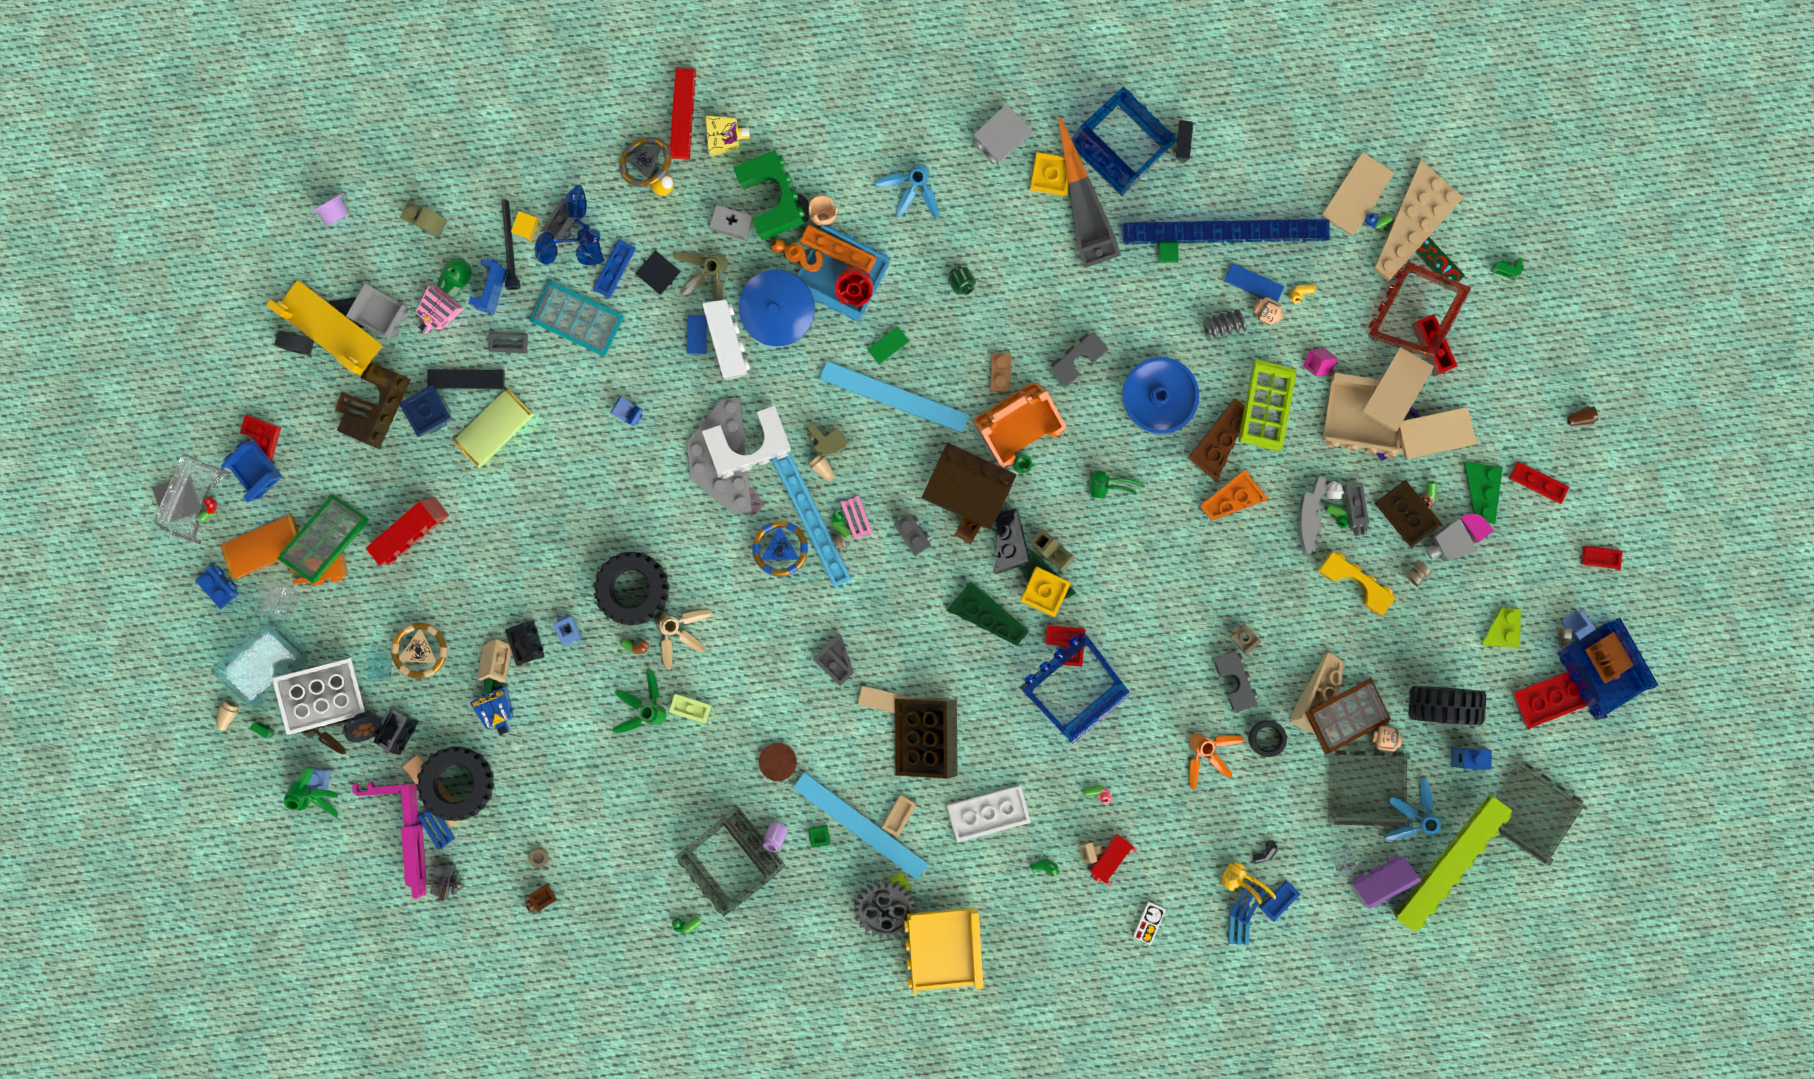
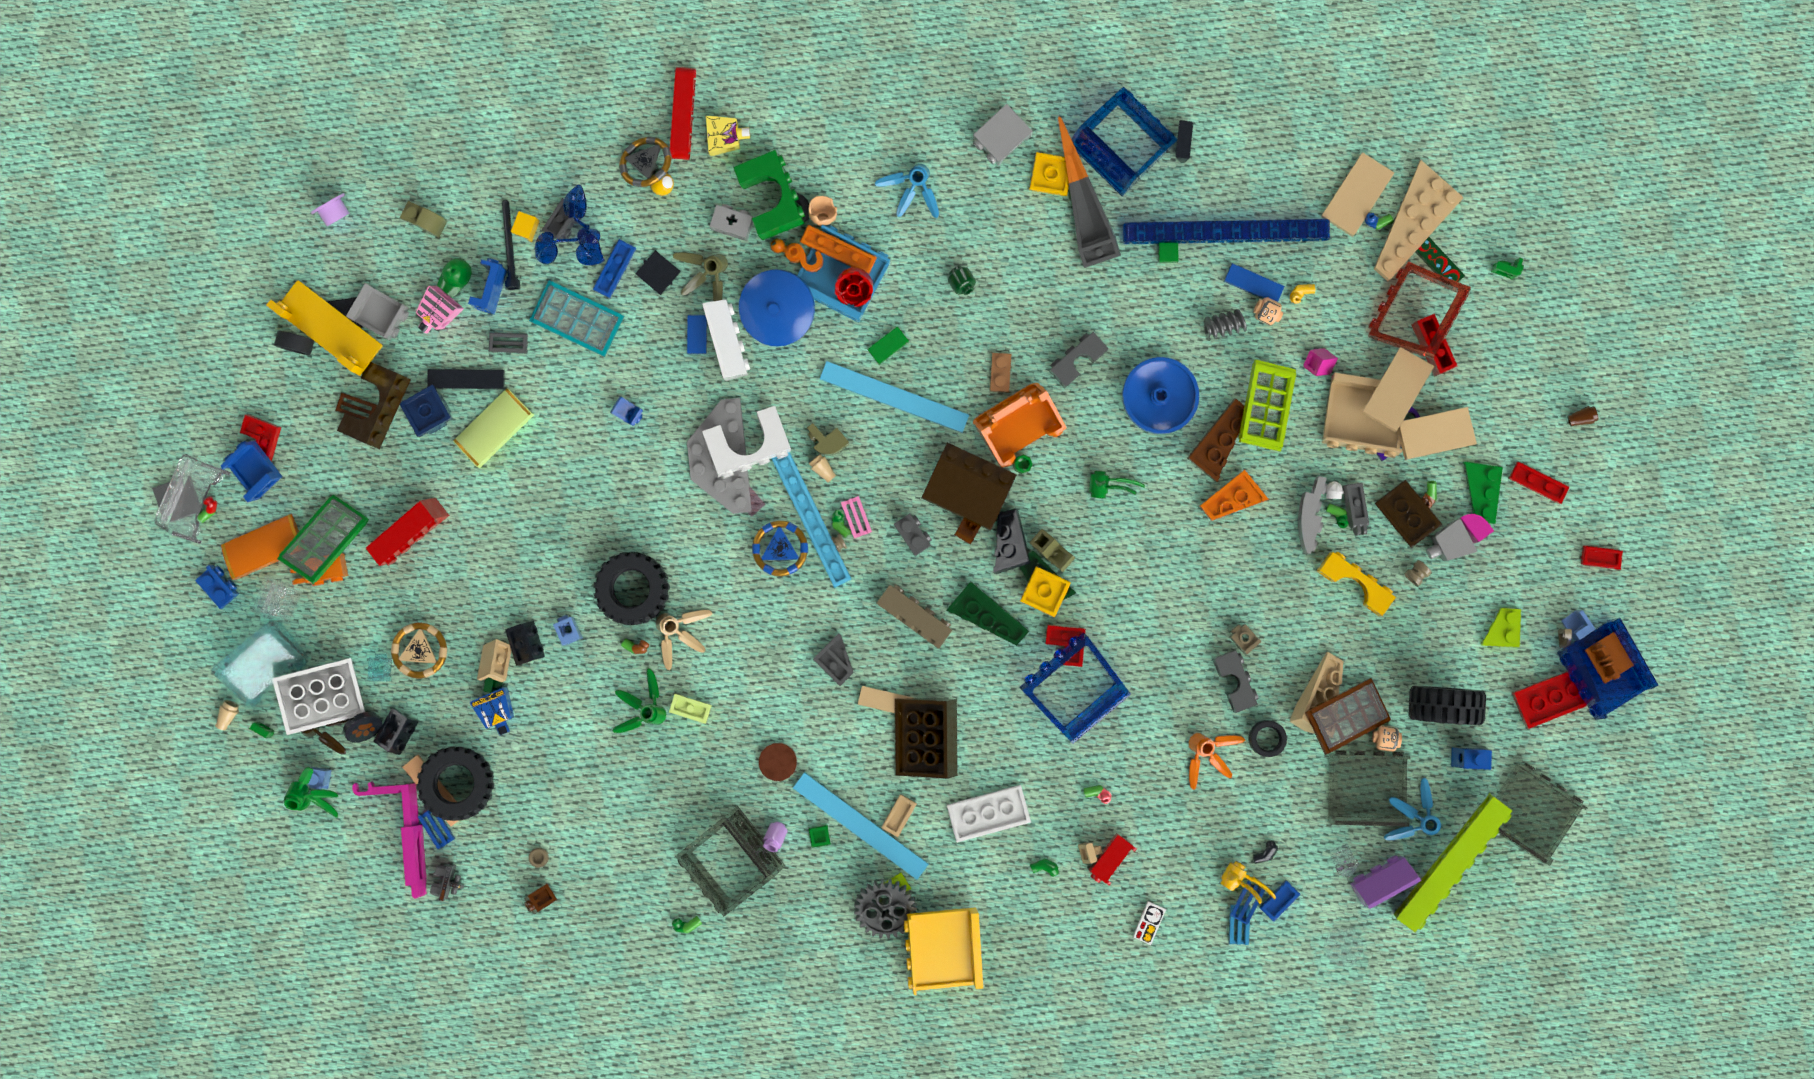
(915, 617): none -> dark tan wedge

